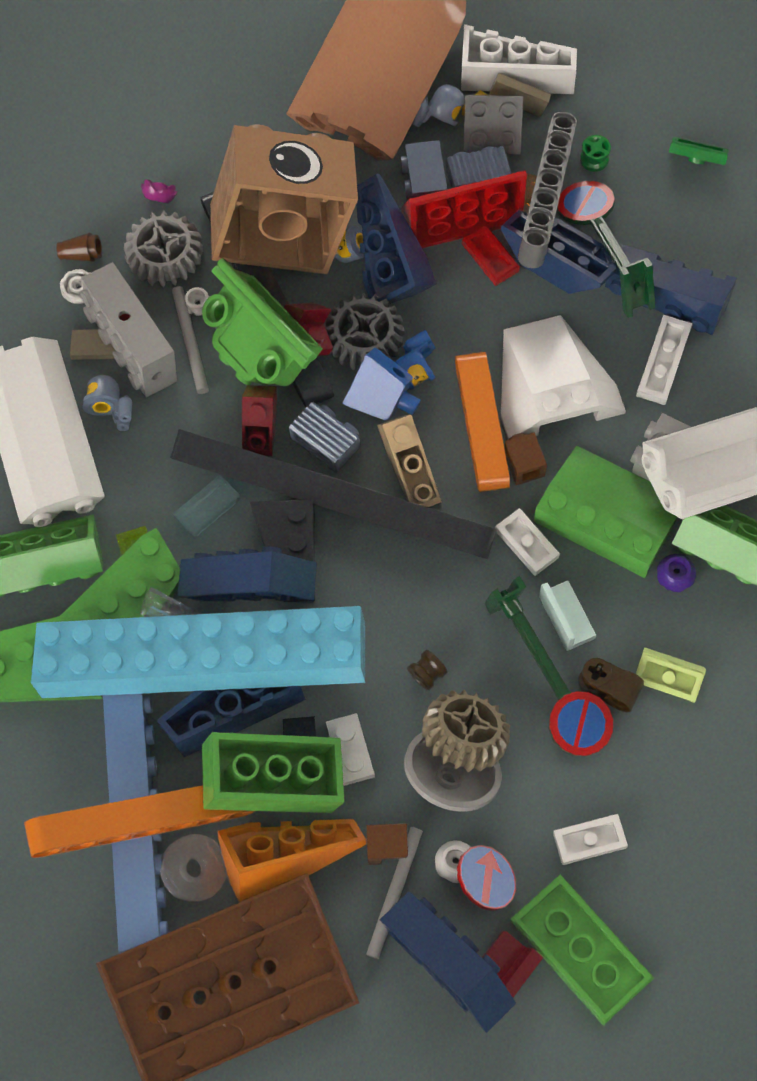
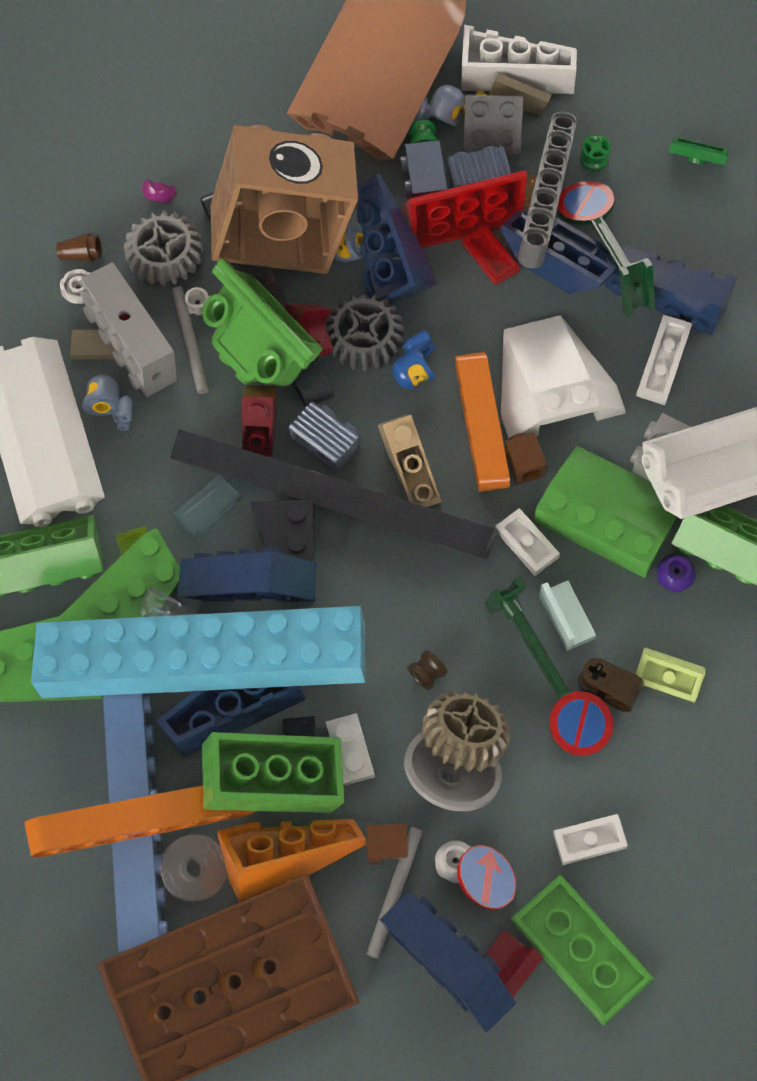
(381, 388): torso -> none
(422, 131): none -> green wheel

